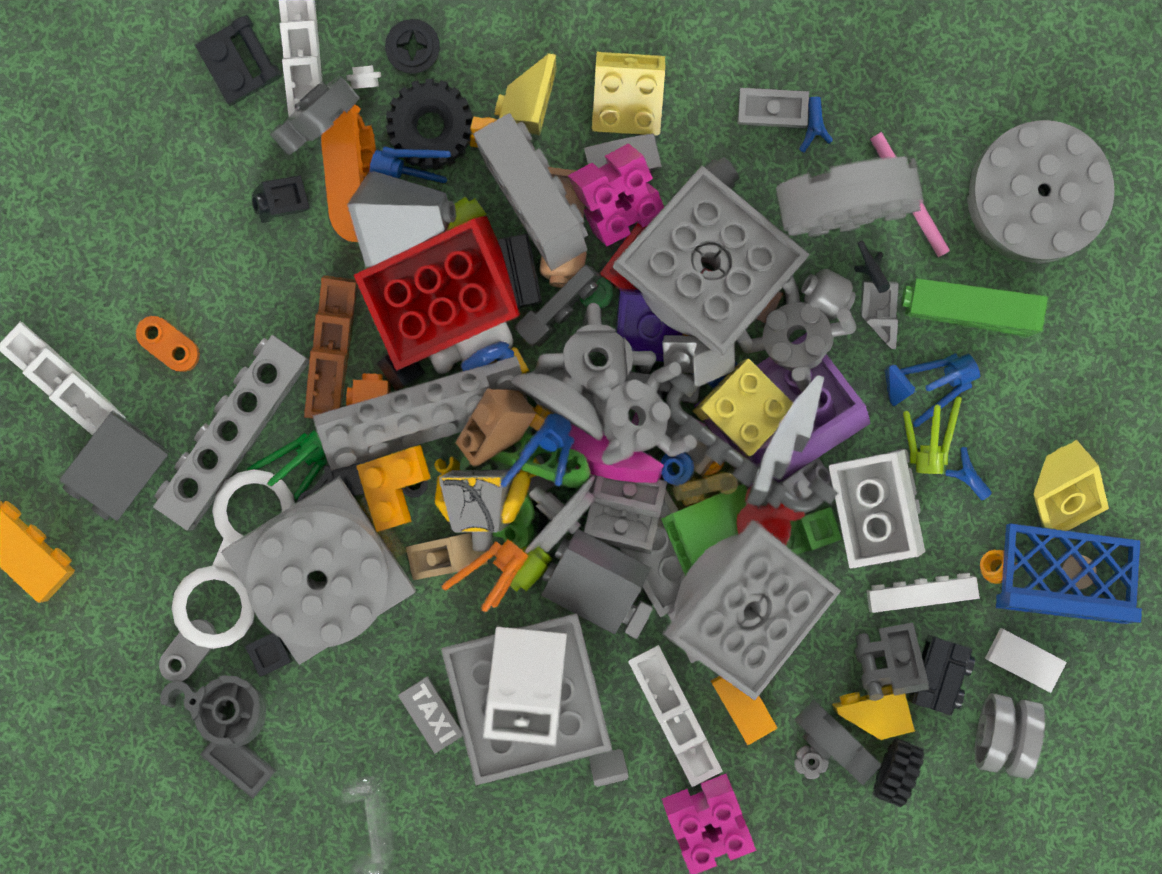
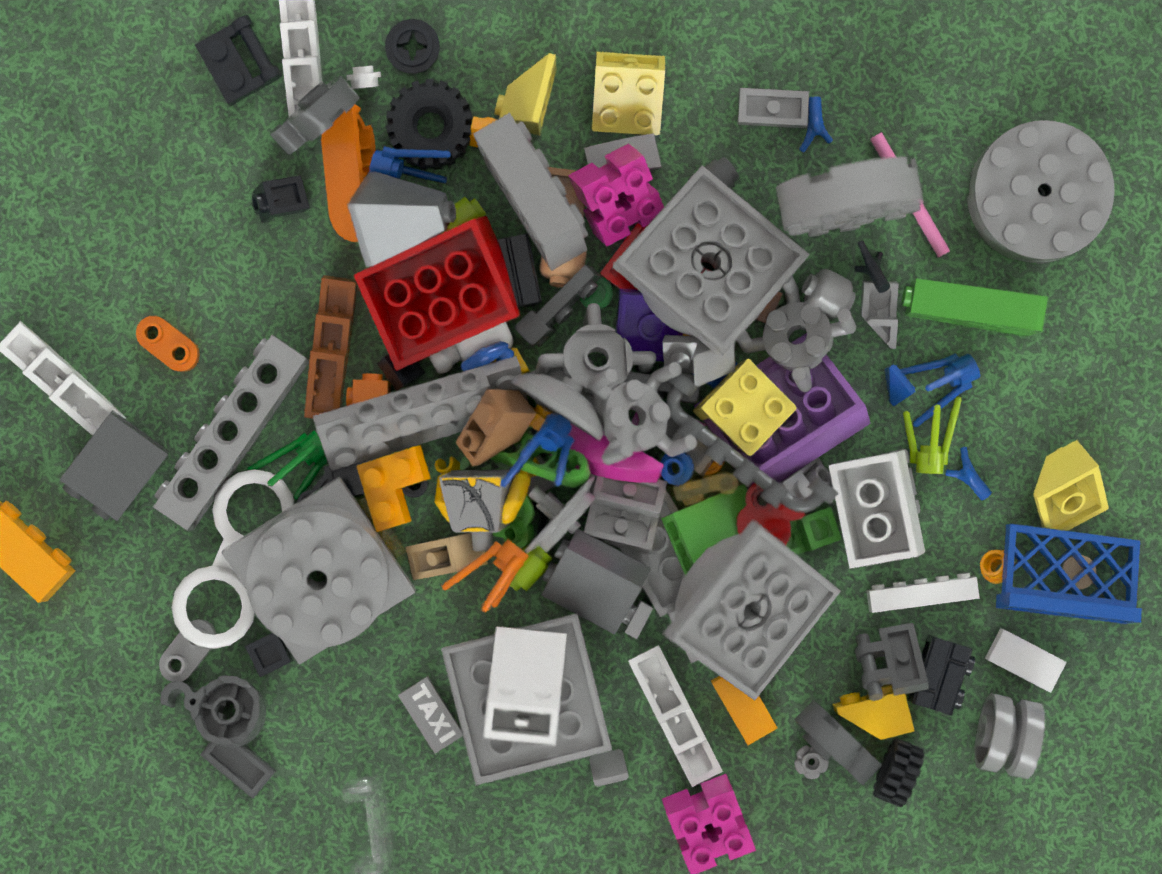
(790, 435): slope -> none

